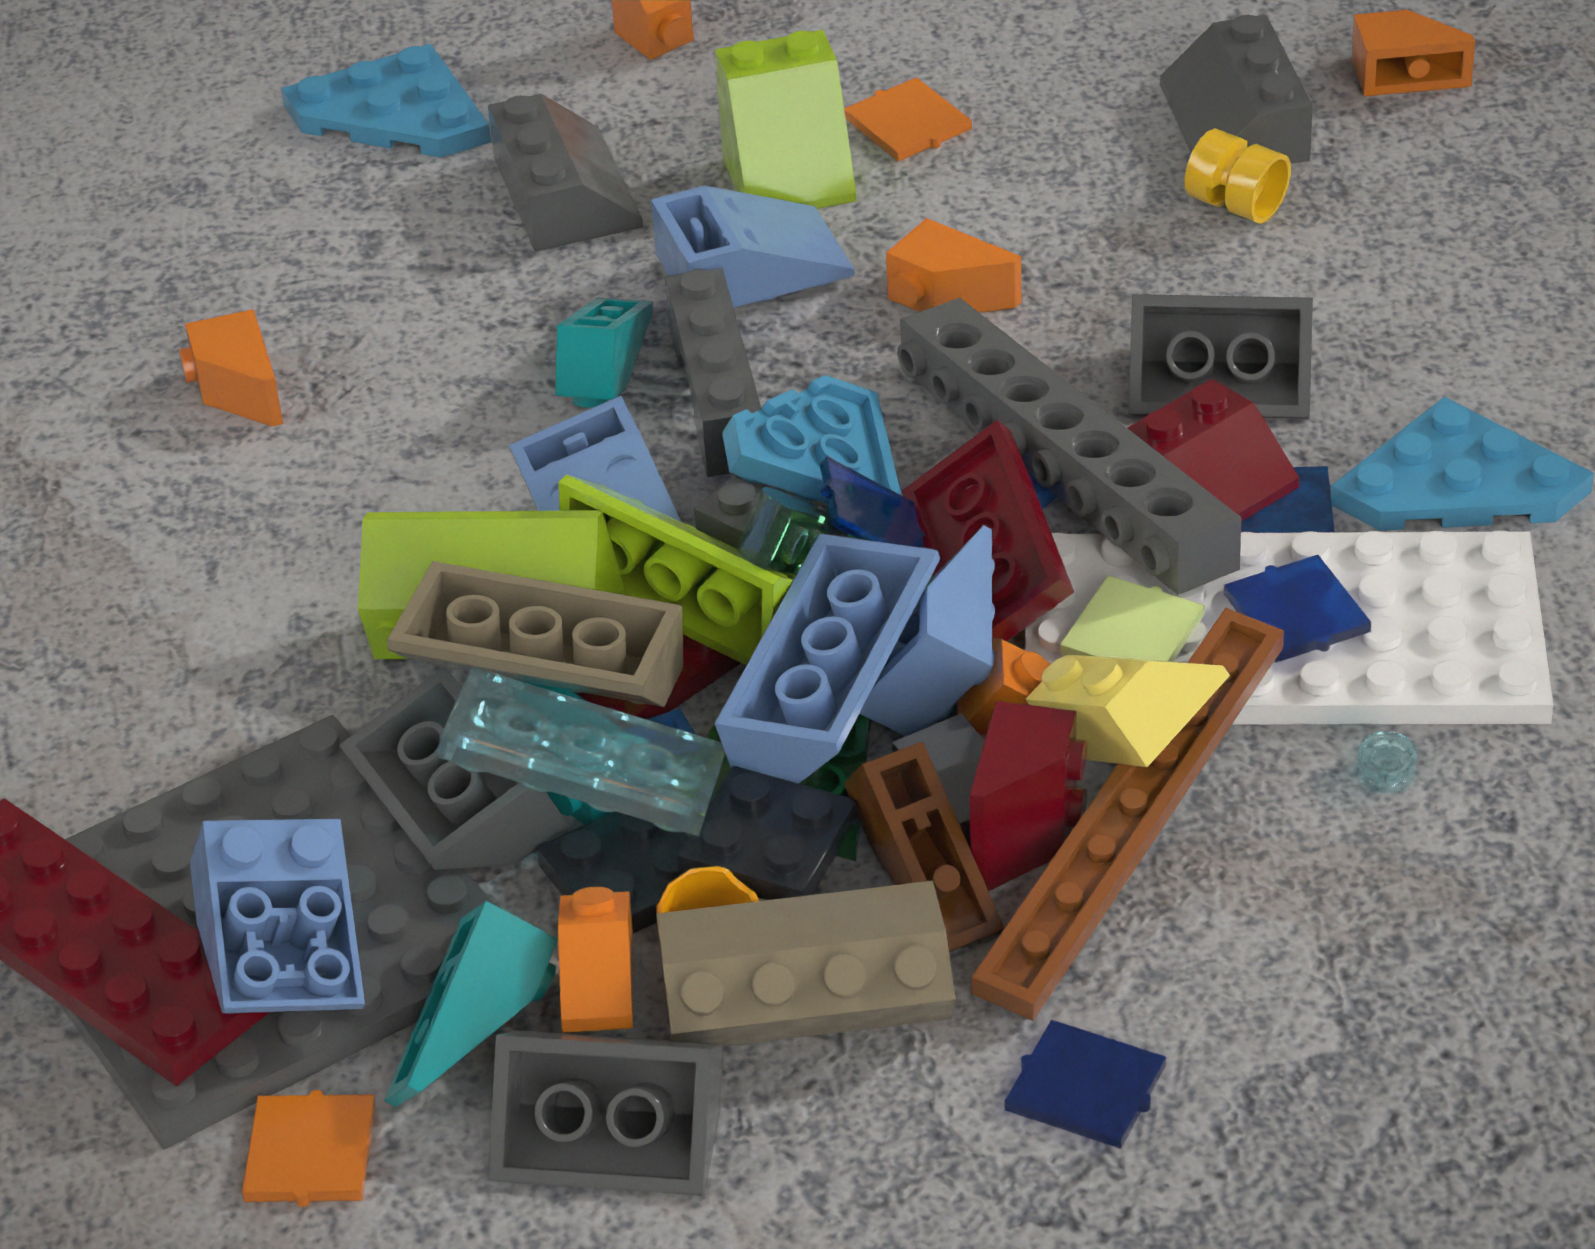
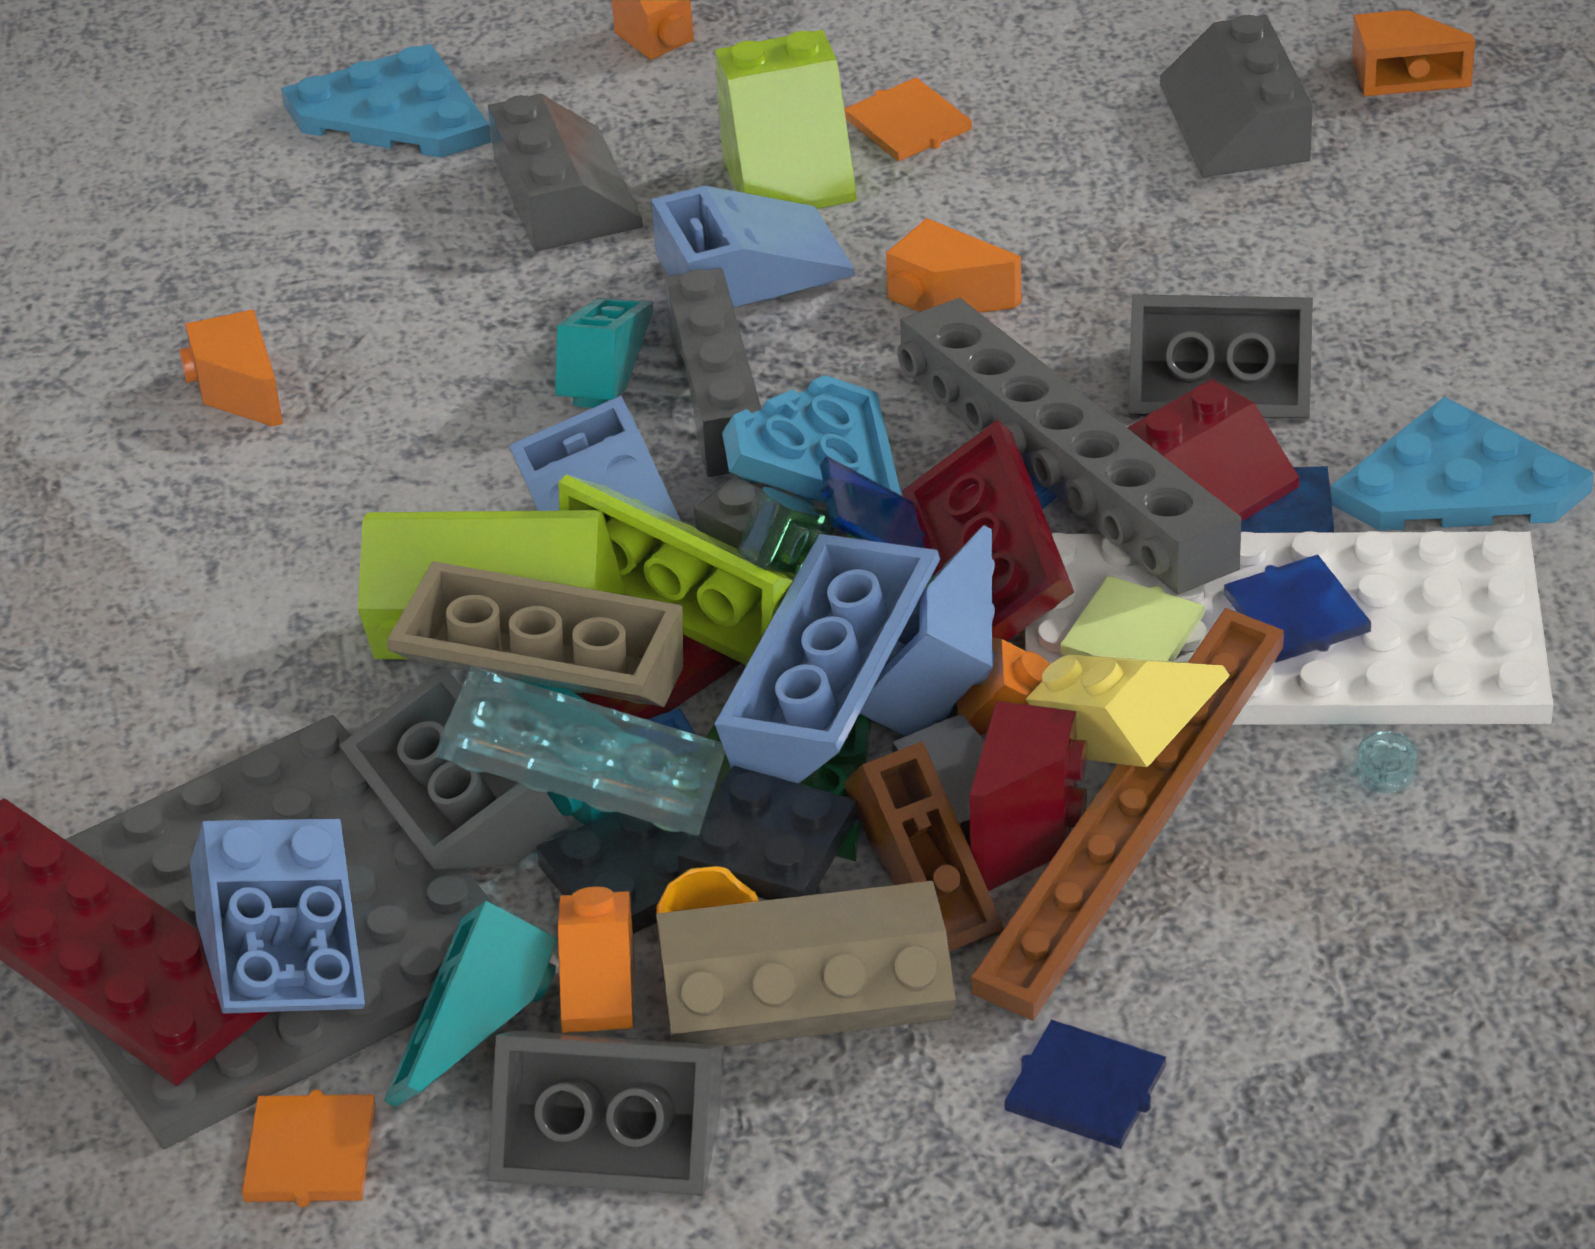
(1238, 177): yellow wheel -> none

